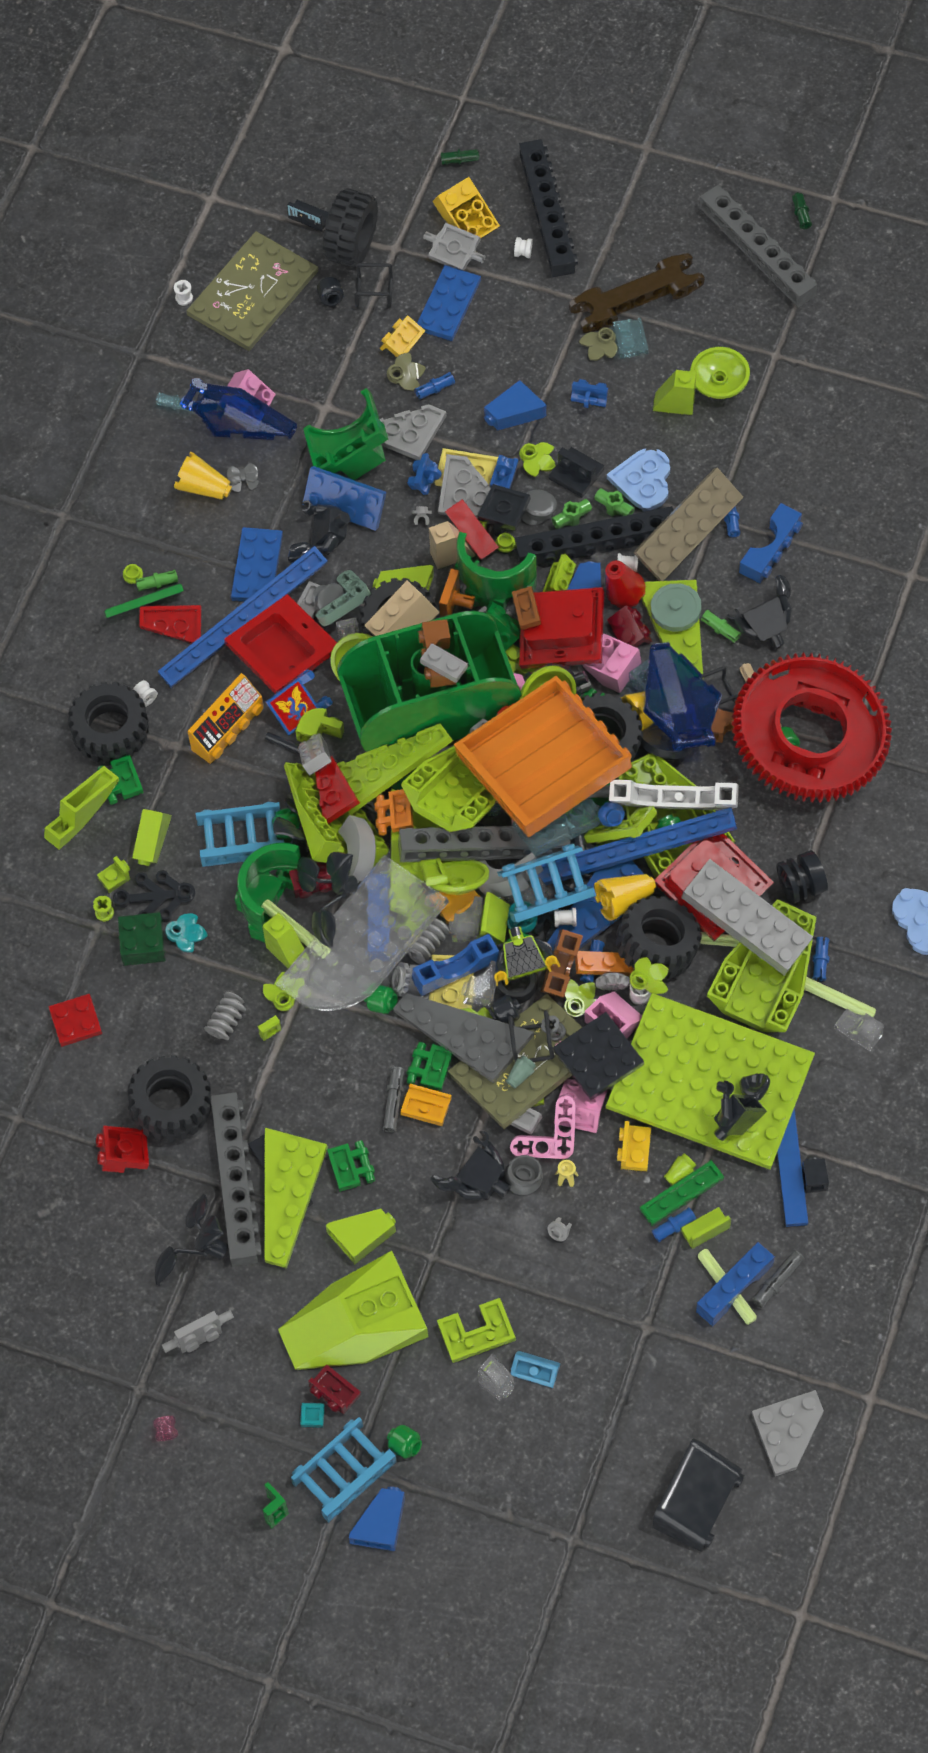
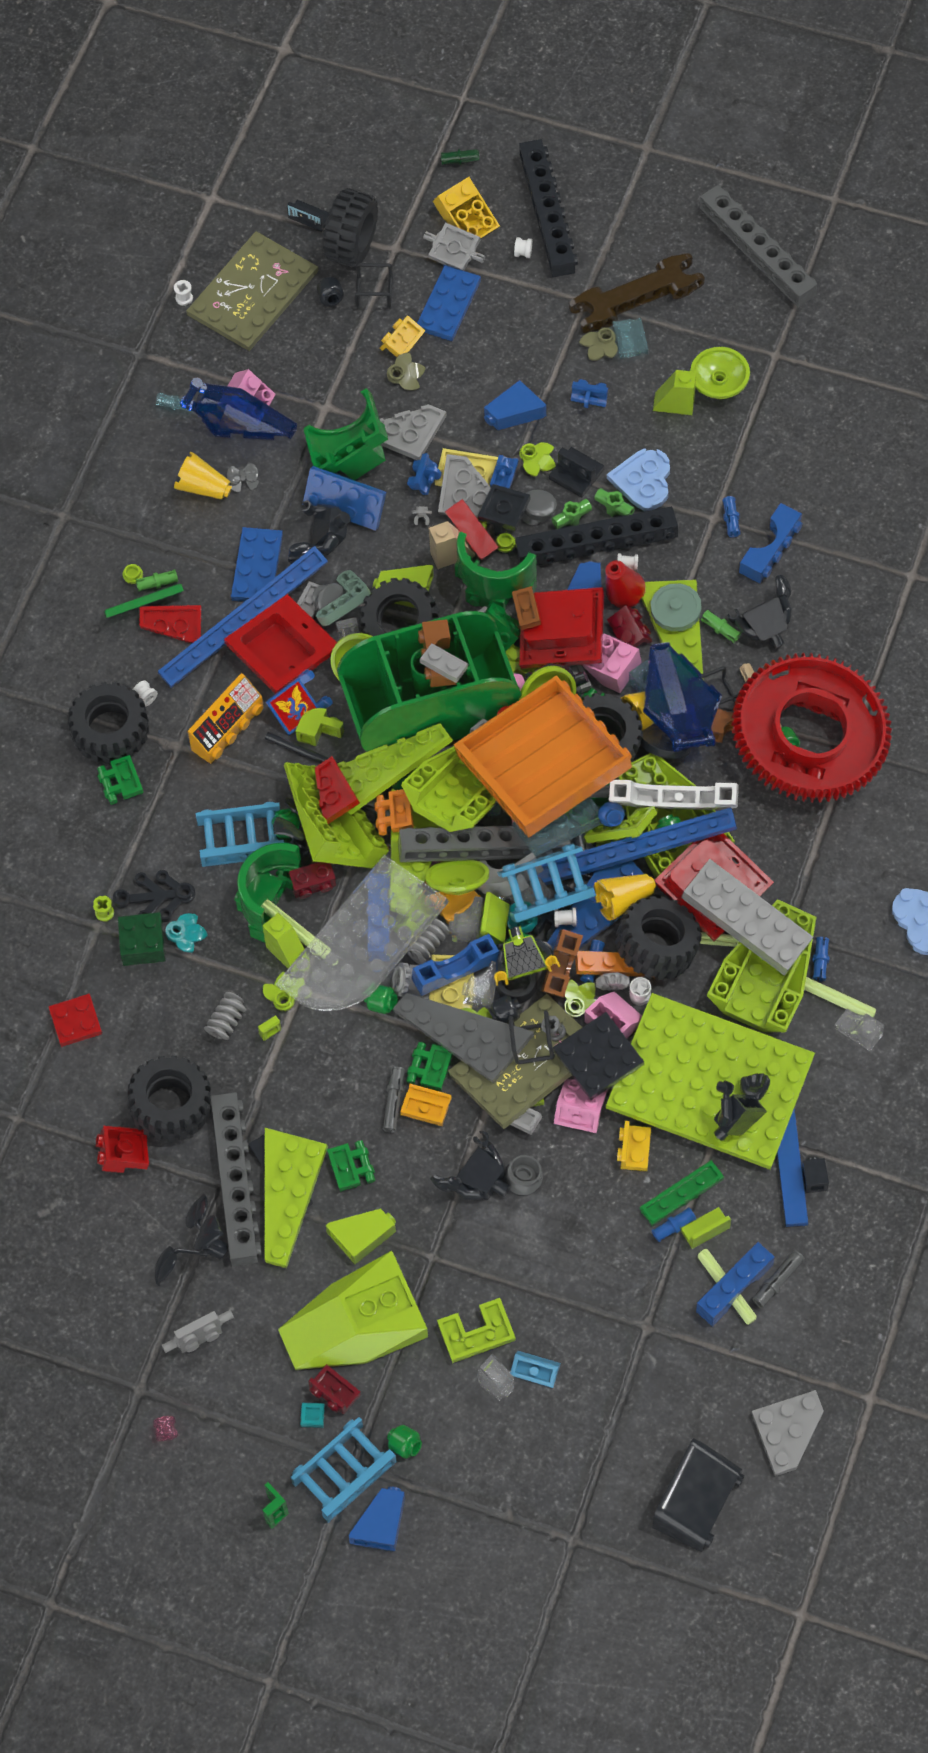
(80, 807): lime slope -> none
(114, 875): lime bracket -> none
(150, 836): lime slope -> none
(314, 753): light grey piece -> none
(338, 867): black plant -> none
(360, 844): light grey arch -> none
(402, 610): tan slope -> none
(433, 872): lime tile -> none
(434, 386): blue pin -> none
(452, 597): orange tile -> none
(520, 1072): sand green cone -> none
(553, 1142): bright pink beam -> none
(558, 1230): light grey plate -> none
(560, 574): lime bracket -> none
(566, 1170): light yellow piece -> none
(651, 976): lime plate -> none
(680, 1168): lime cone -> none
(688, 524): dark tan plate -> none
(801, 211): dark green axle -> none
(803, 876): black wheel -> none

